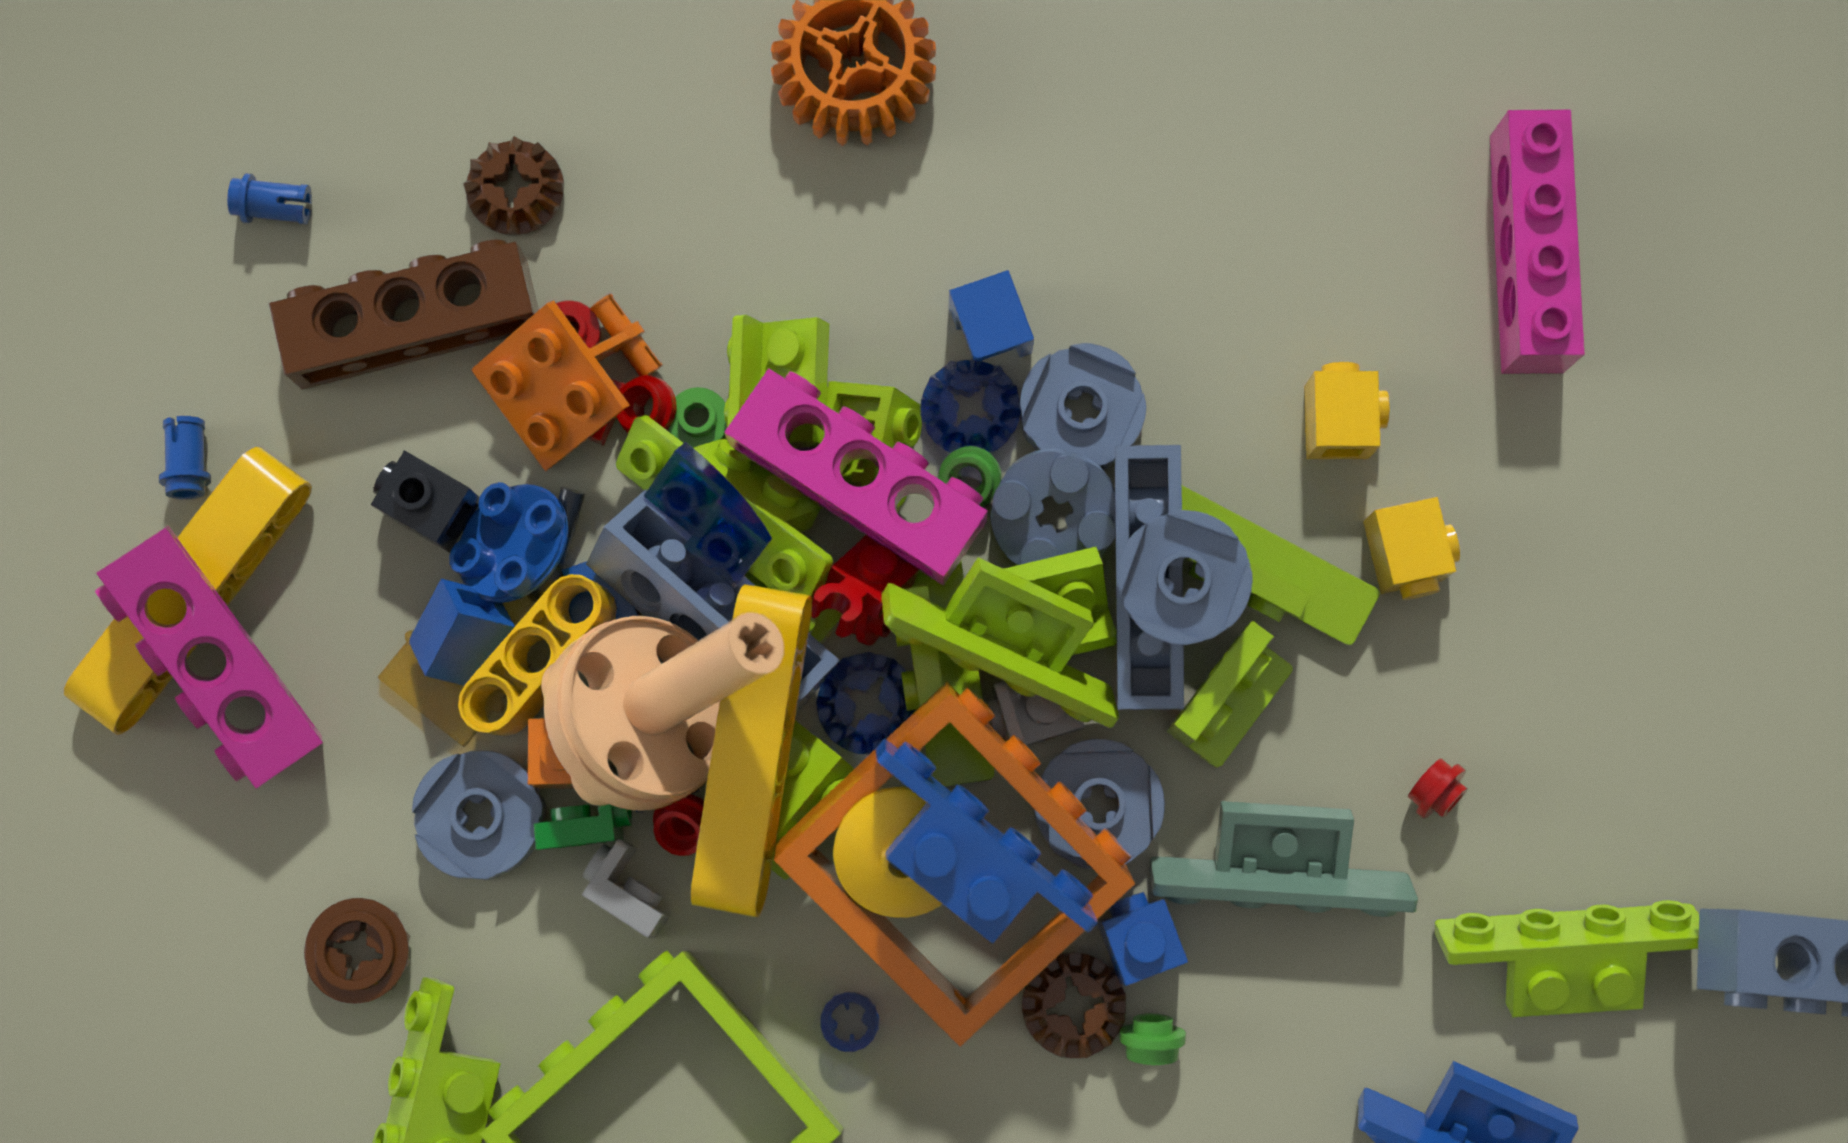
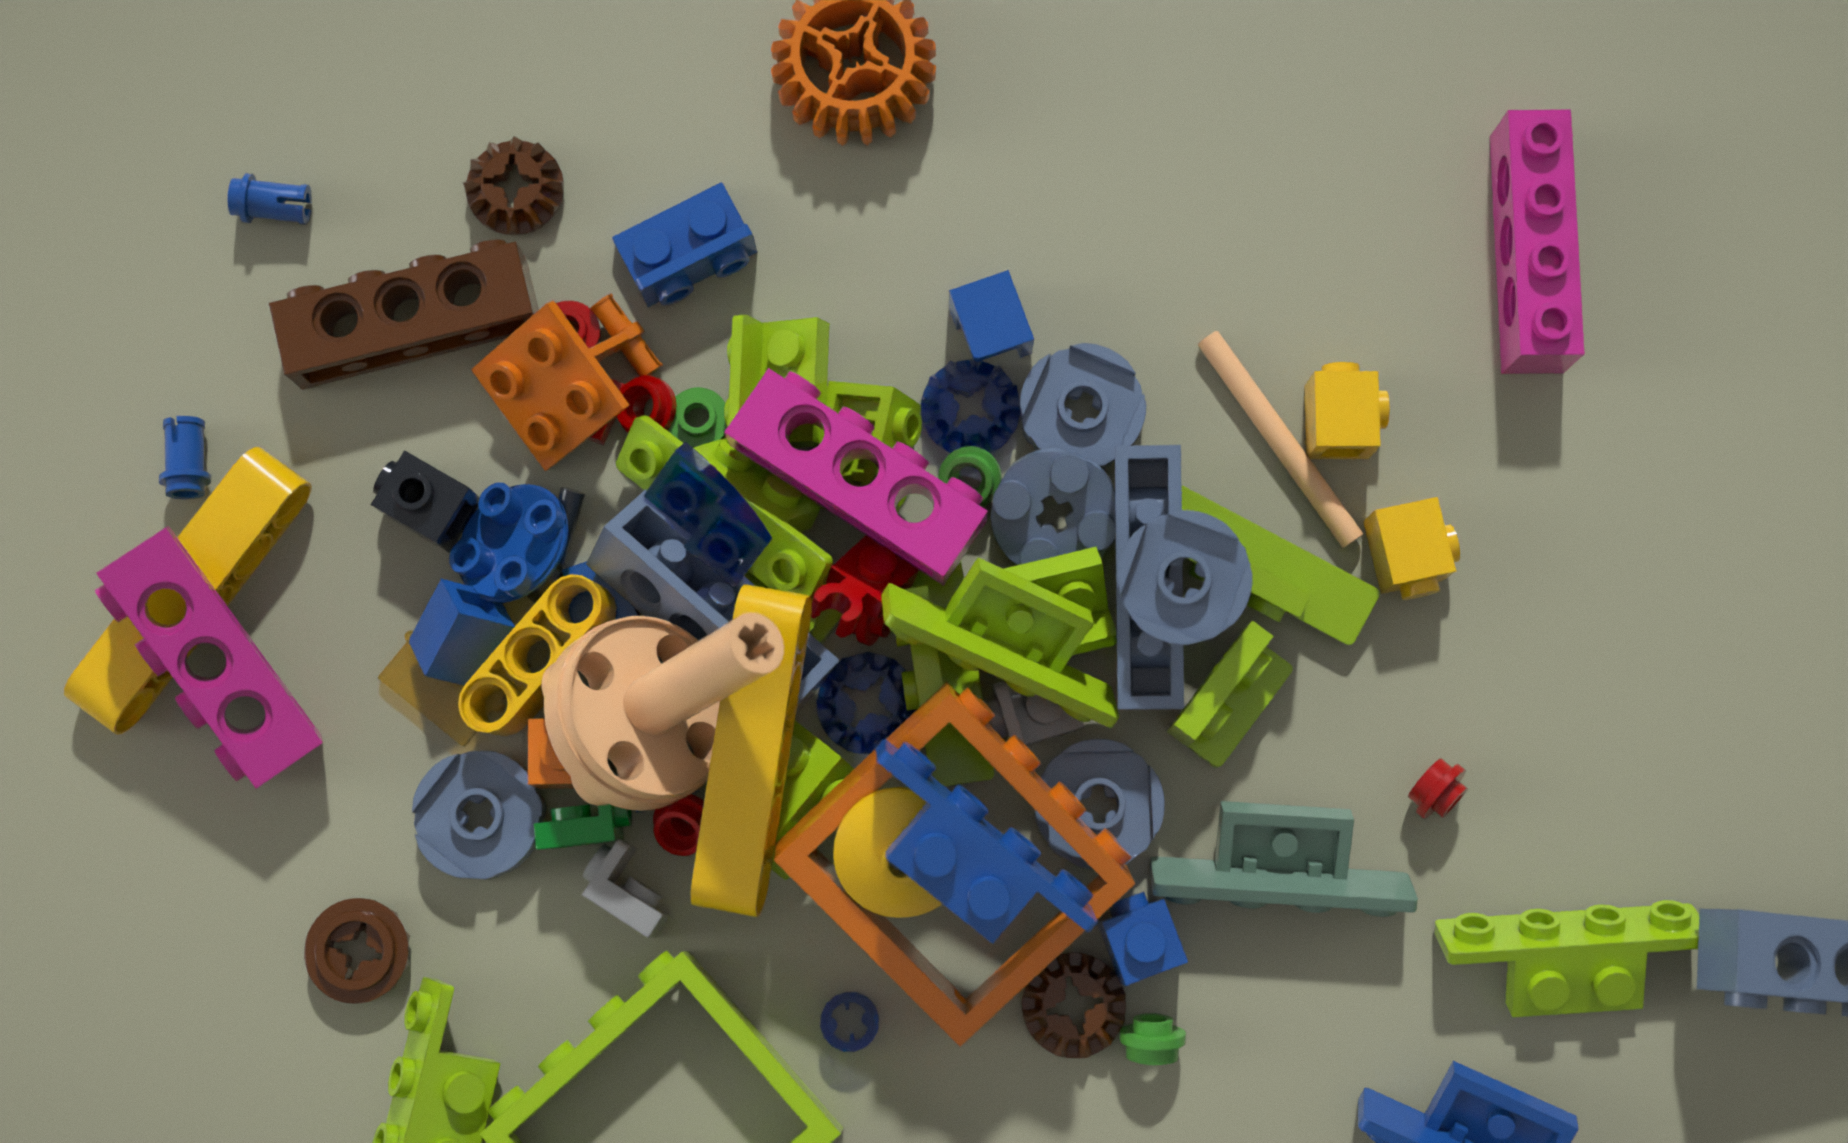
(686, 246): none -> blue bracket
(1280, 439): none -> light nougat bar

